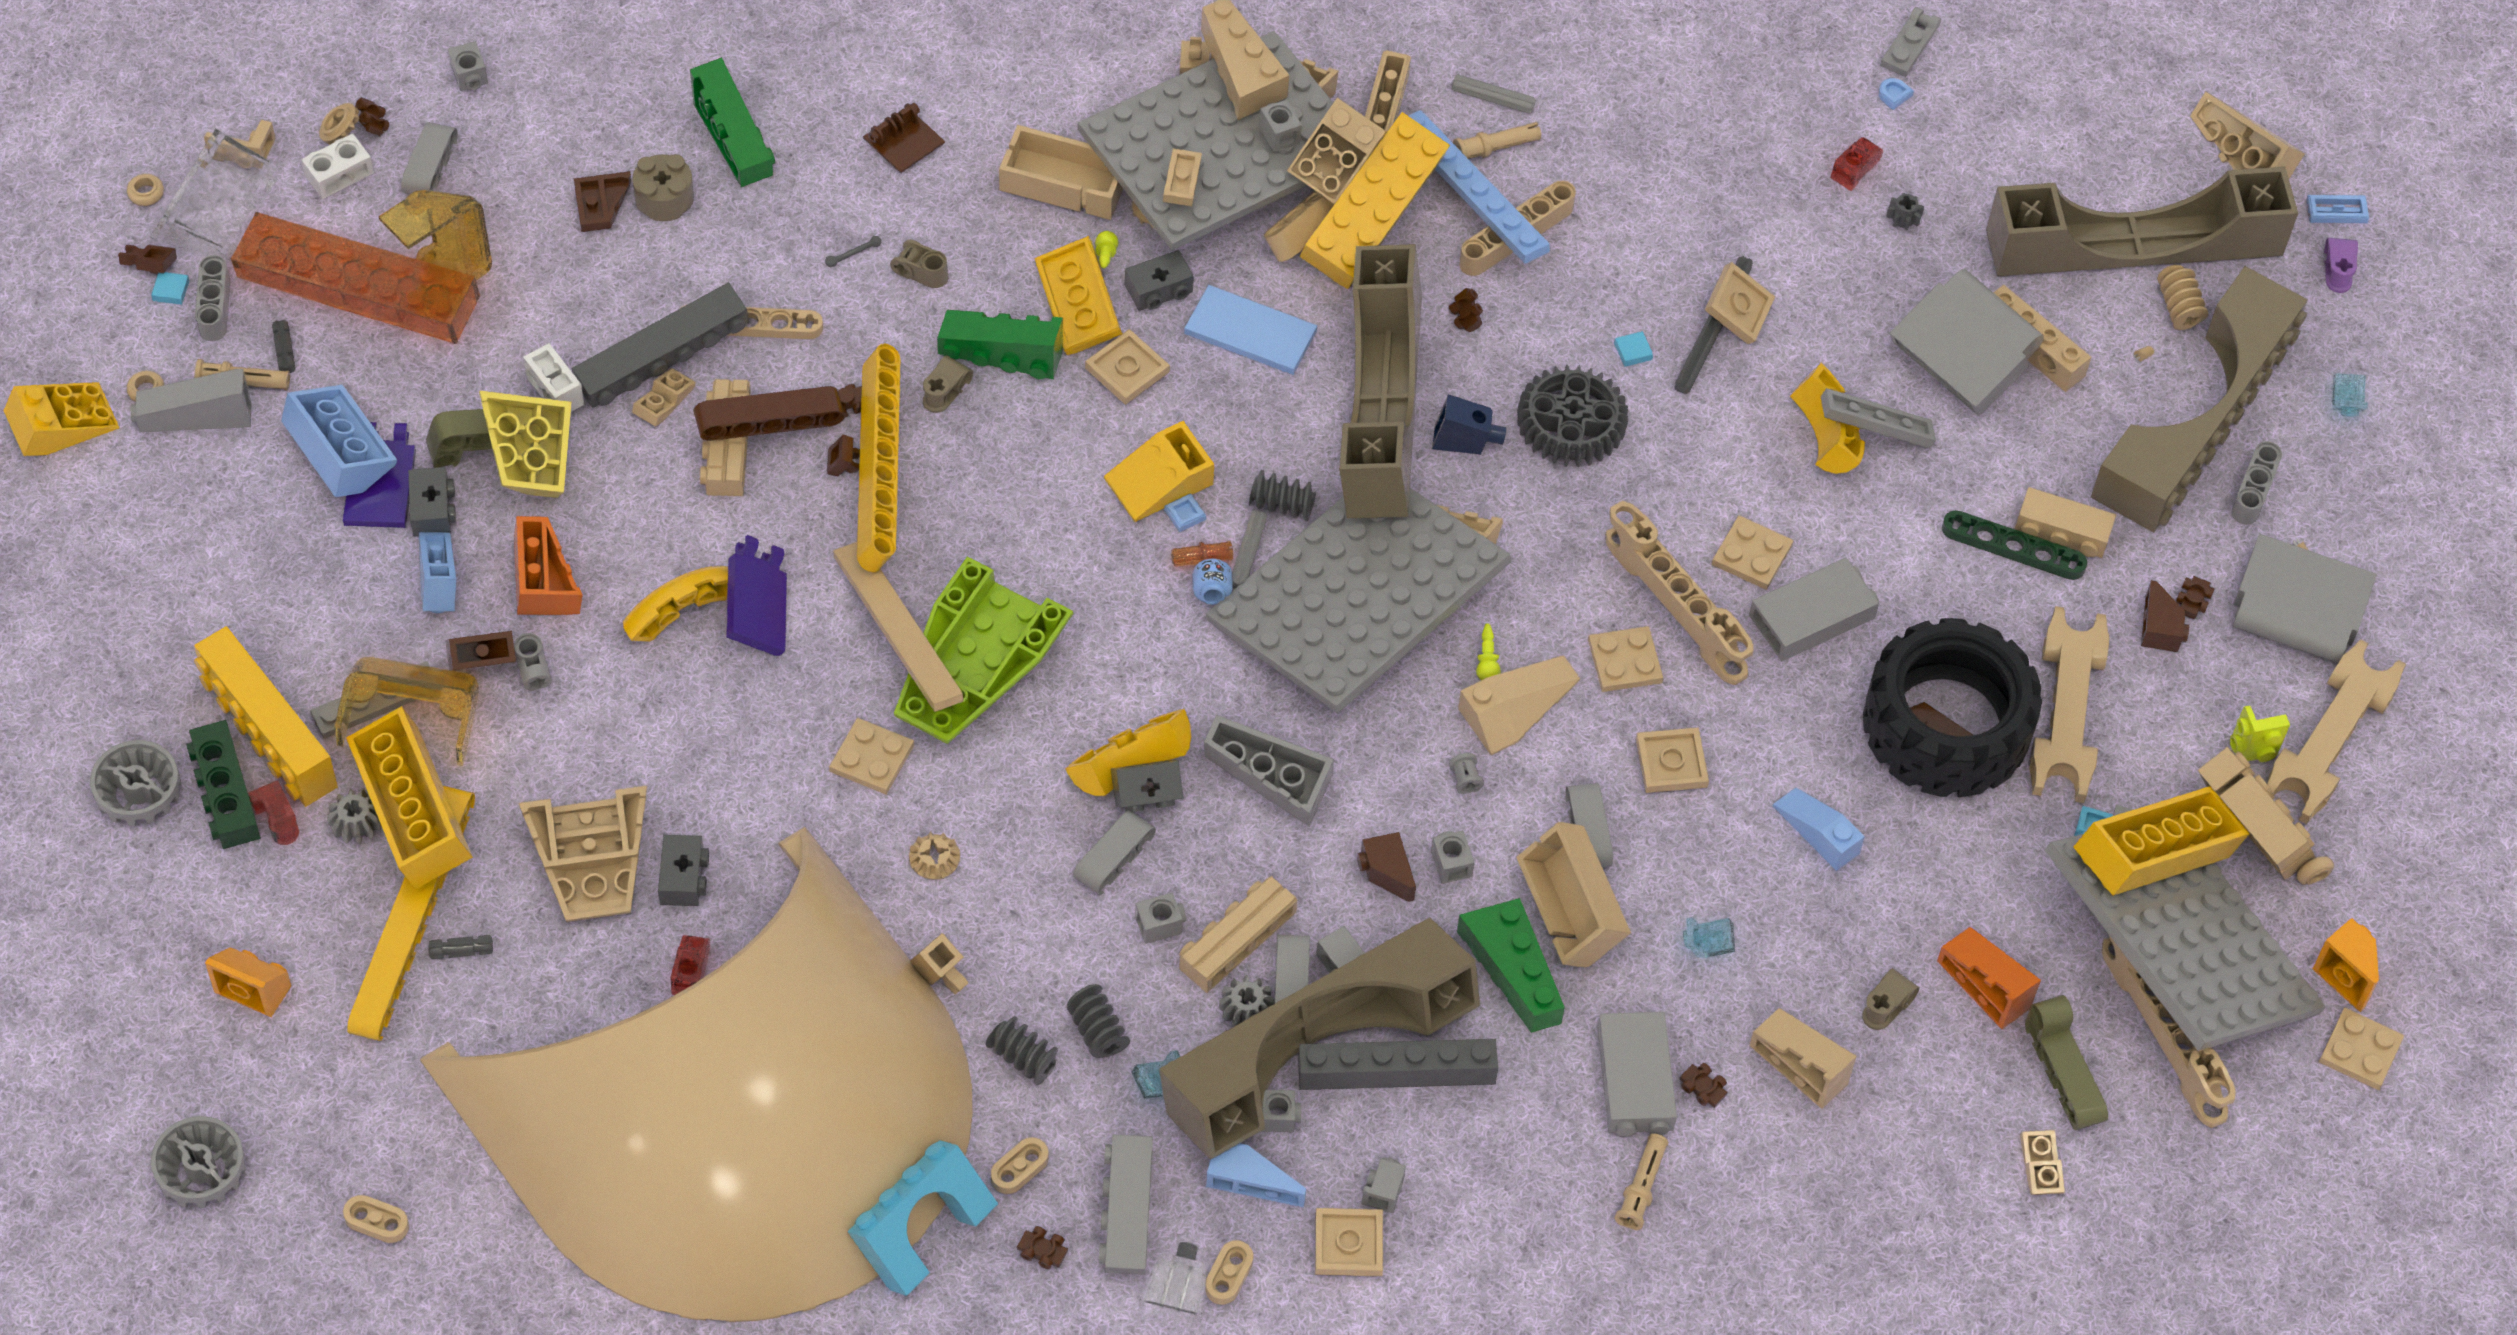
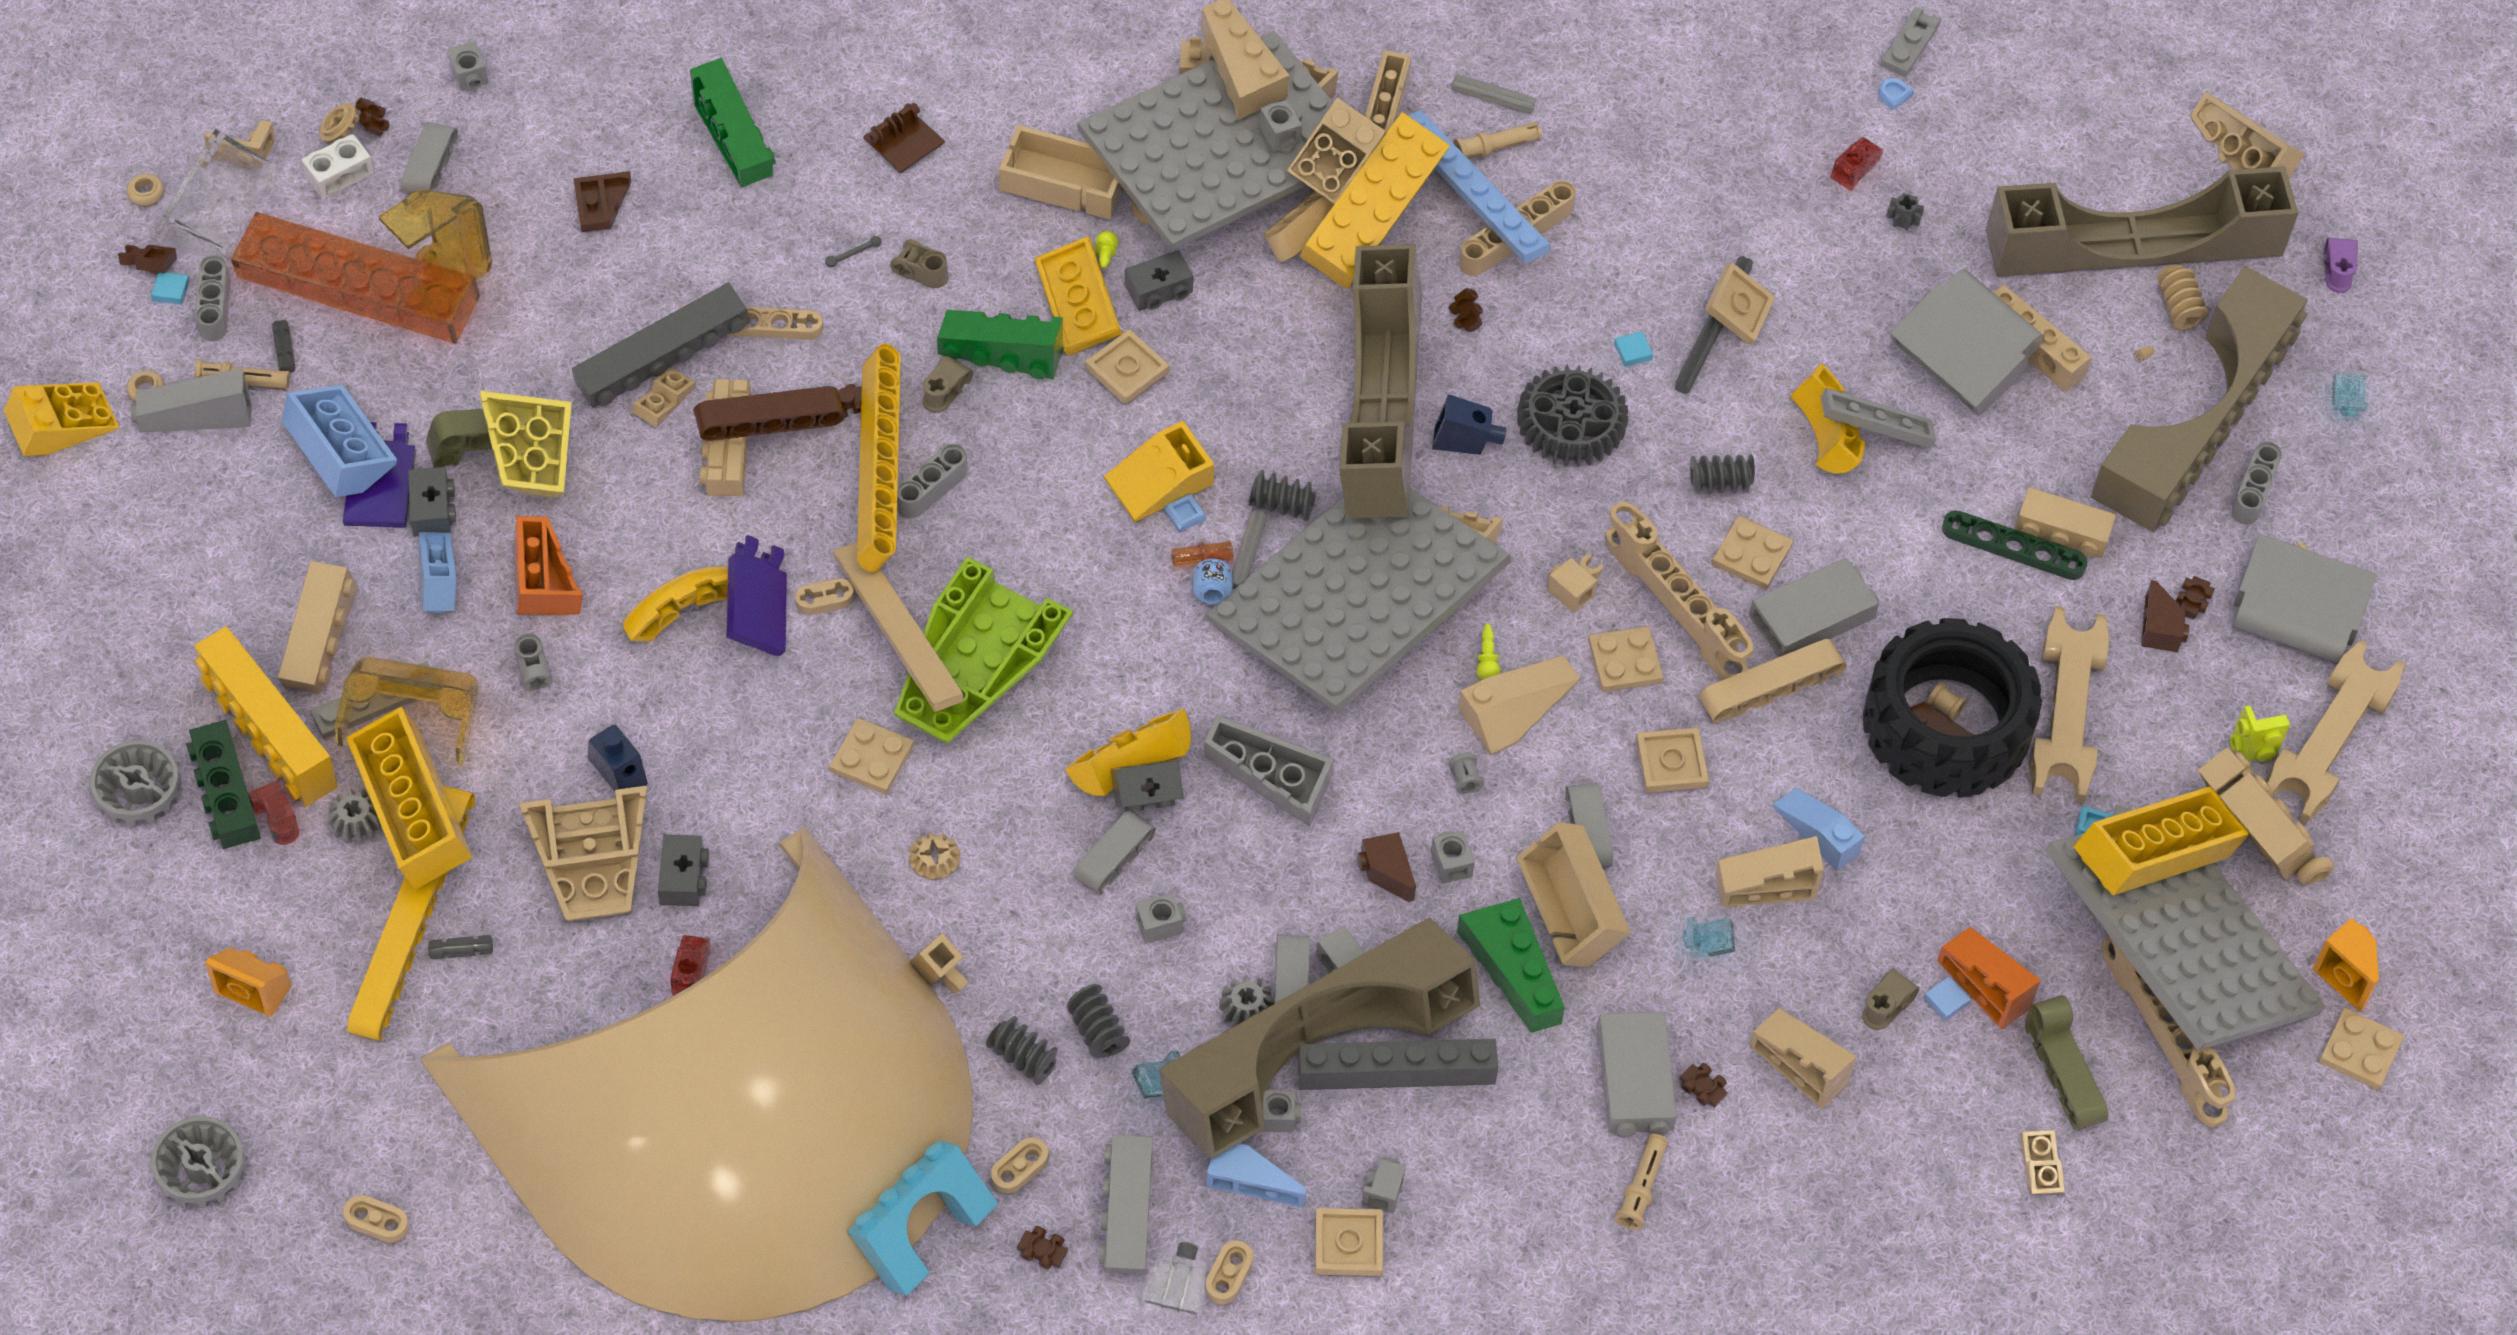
(317, 627): none -> tan wedge
(480, 650): reddish brown slope -> none
(552, 377): white brick -> none
(611, 754): none -> dark blue torso
(663, 186): dark tan brick -> none
(824, 596): none -> tan beam
(841, 455): reddish brown tile -> none
(935, 469): none -> light grey beam
(1182, 177): tan plate -> none
(1237, 934): tan brick -> none
(1250, 329): light blue tile -> none
(1573, 582): none -> tan brick
(1722, 473): none -> dark grey piece
(1771, 874): none -> tan wedge
(1772, 679): none -> tan beam
(1947, 701): none -> tan bush
(1947, 998): none -> light blue tile
(2338, 213): light blue tile -> none

